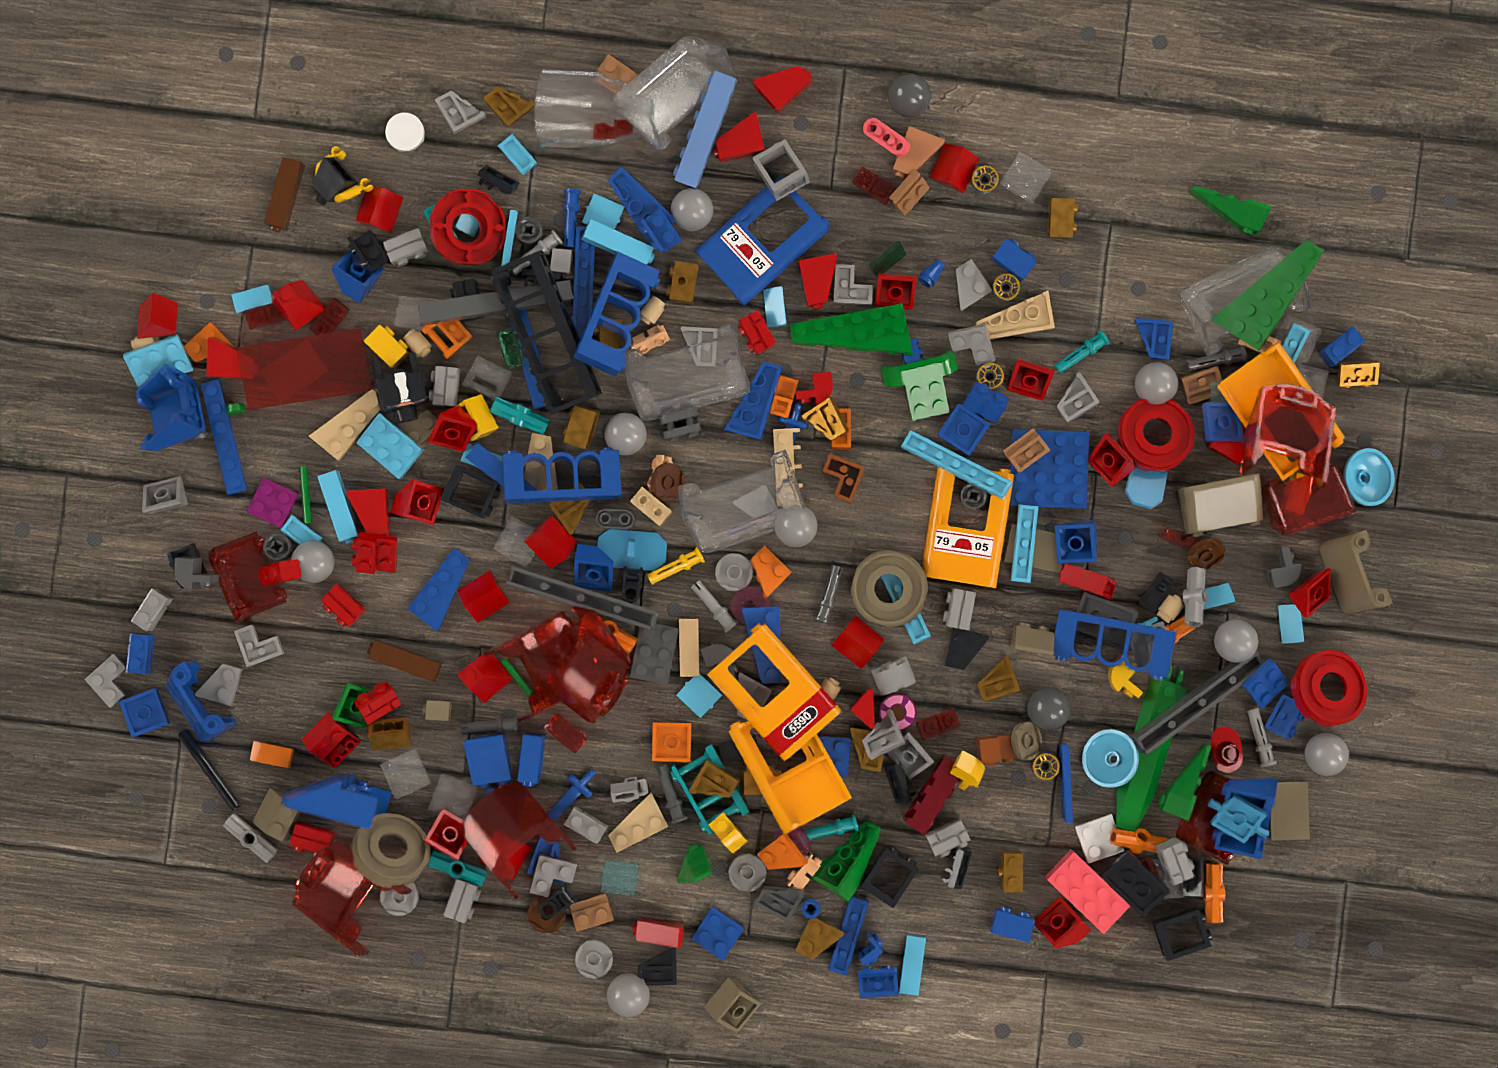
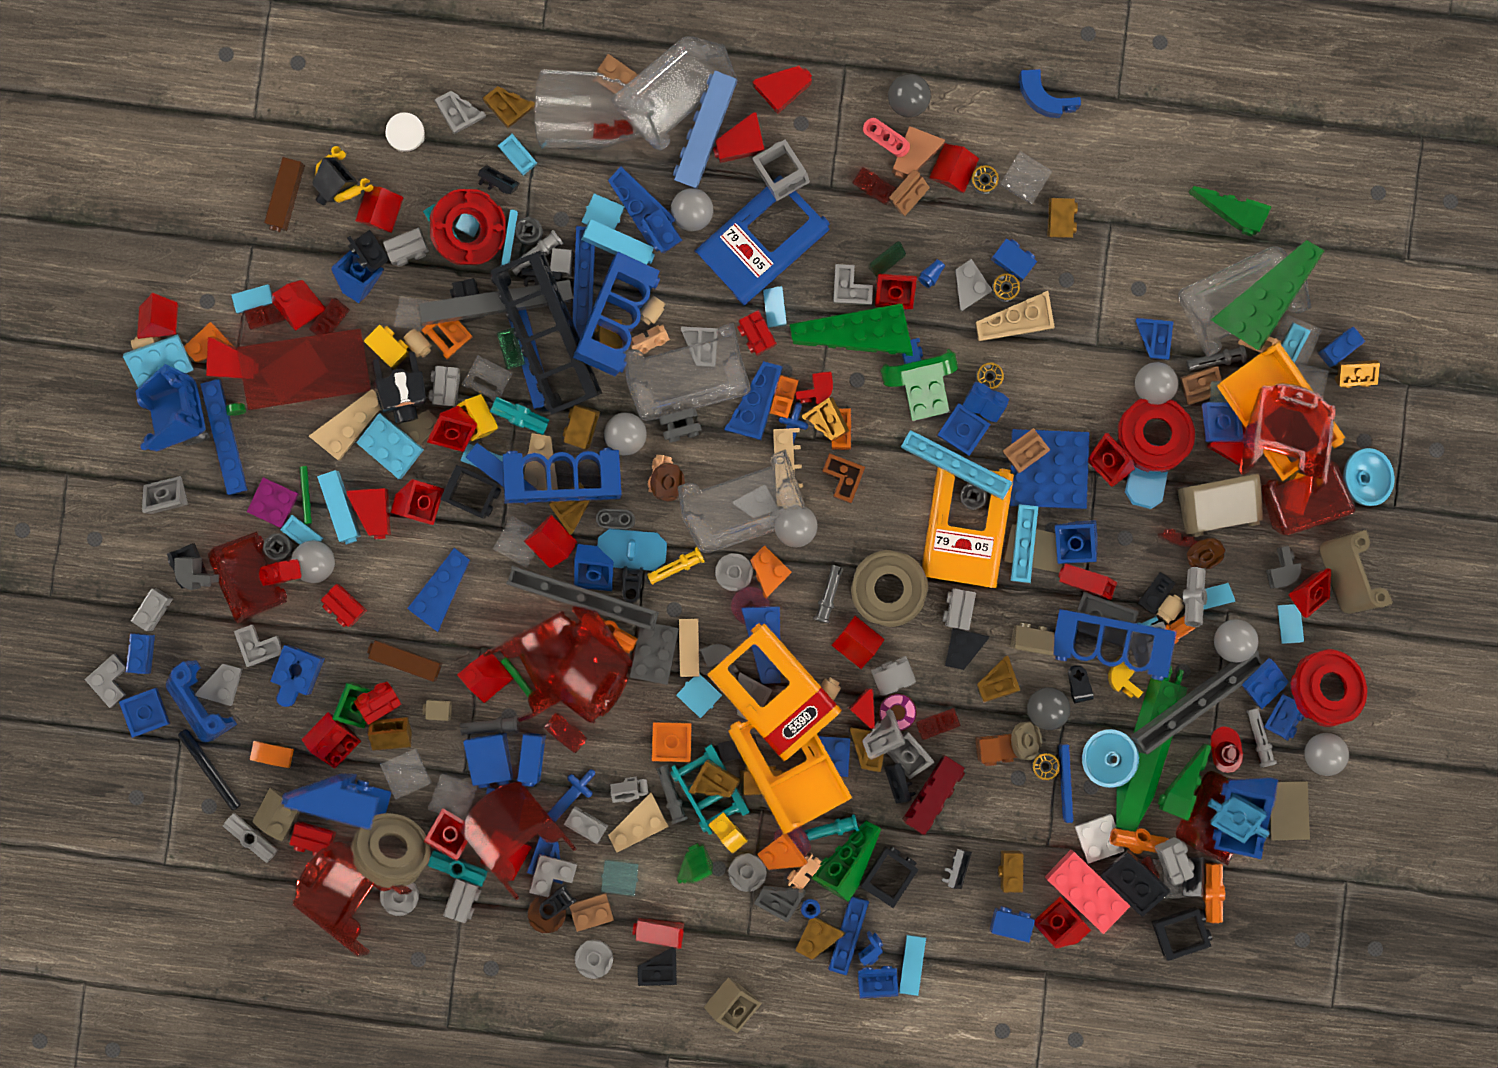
(295, 673): none -> blue brick
(375, 553): red plate -> none
(483, 597): red slope -> none
(571, 208): blue pin -> none
(628, 995): light grey piece -> none
(651, 506): tan brick -> none
(683, 282): pearl gold brick -> none
(717, 933): blue plate -> none
(720, 613): light grey pin -> none
(817, 279): red slope -> none
(916, 627): medium azure tile -> none
(947, 837): light grey brick -> none
(968, 769): yellow brick -> none
(976, 339): light grey plate -> none
(1030, 379): red slope -> none
(1042, 102): none -> blue arch
(1077, 399): light grey wing -> none
(1081, 687): none -> black piece
(1090, 347): teal pin -> none

